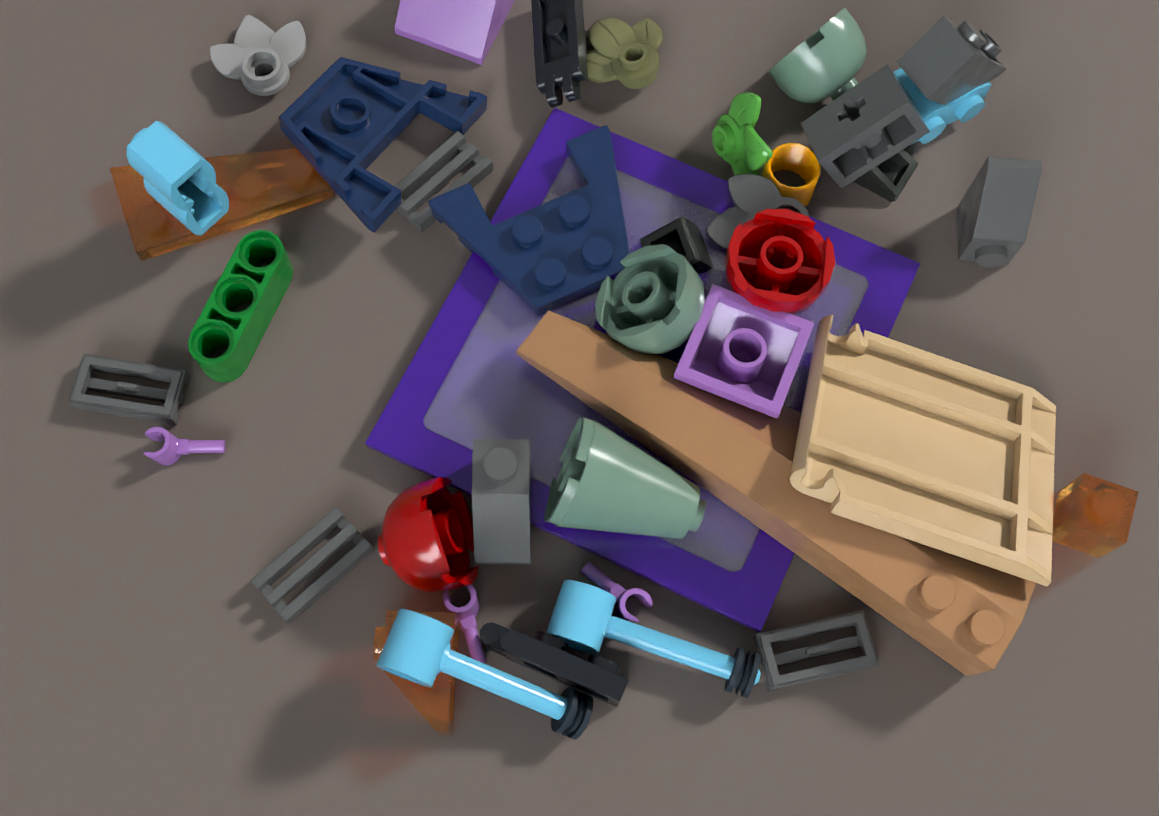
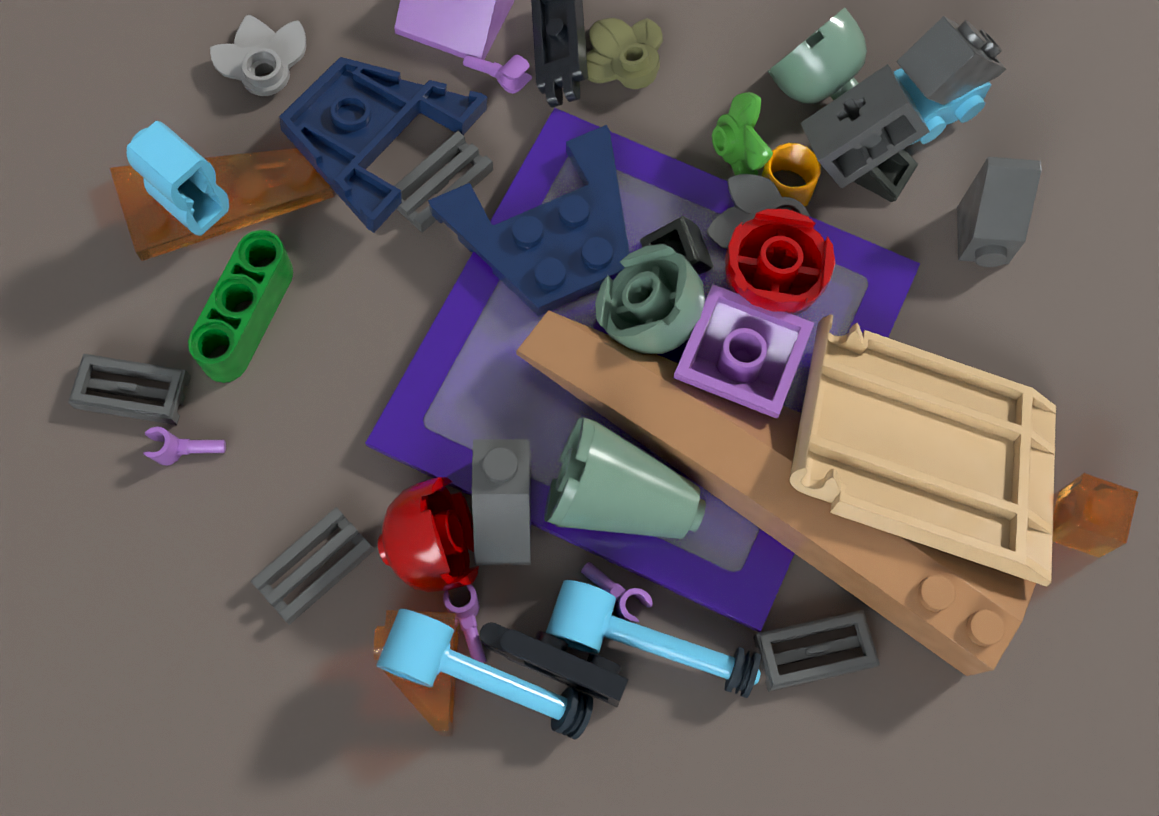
(510, 76): none -> medium lavender hand

